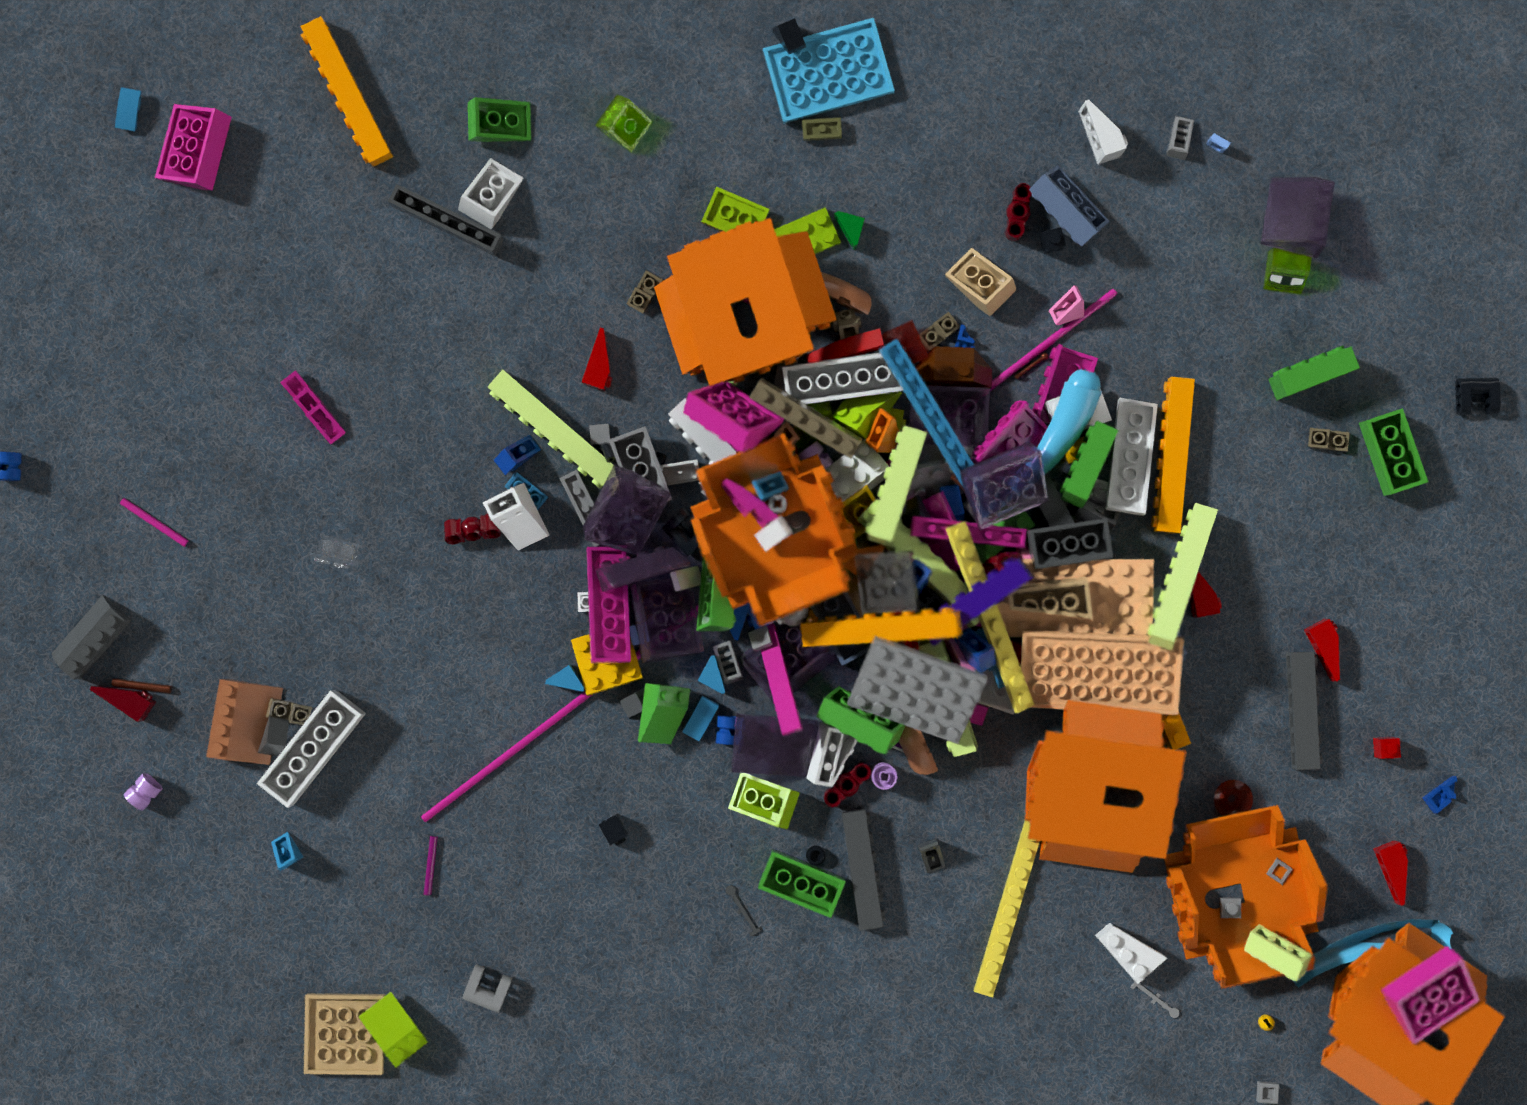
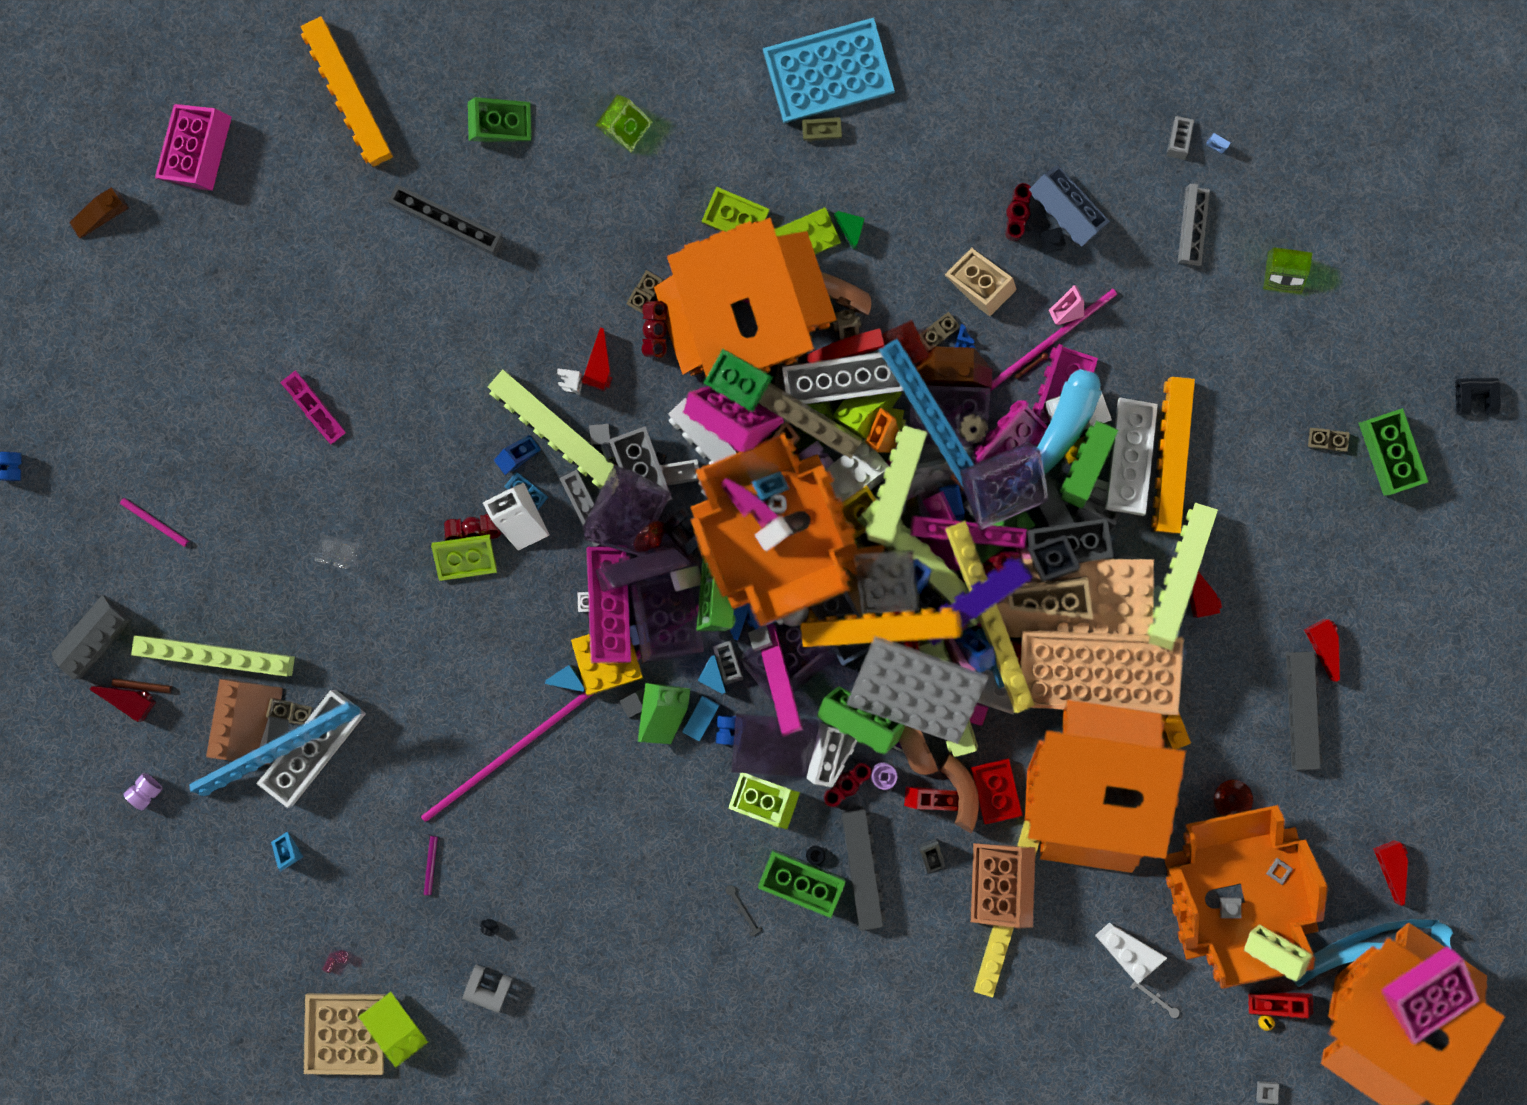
(98, 212): none -> reddish brown slope
(128, 109): dark azure slope -> none
(213, 655): none -> yellowish green brick
(275, 749): none -> dark azure plate
(334, 958): none -> clear pink arm
(464, 557): none -> lime plate
(489, 193): white slope -> none
(489, 927): none -> black plate
(572, 381): none -> white hinge
(613, 830): black brick -> none
(650, 536): none -> clear red dish
(654, 344): none -> dark red piece
(737, 380): none -> green tile
(789, 36): black slope -> none
(931, 798): none -> red slope
(966, 789): none -> nougat brick
(970, 421): none -> dark tan brick
(996, 791): none -> red plate
(1003, 885): none -> nougat slope
(1053, 559): none -> black slope
(1102, 133): white slope -> none
(1188, 222): none -> light grey fence
(1281, 1004): none -> red slope
(1298, 214): clear purple slope -> none
(1311, 373): bright green brick -> none
(1387, 747): red brick -> none
(1441, 795): blue slope -> none

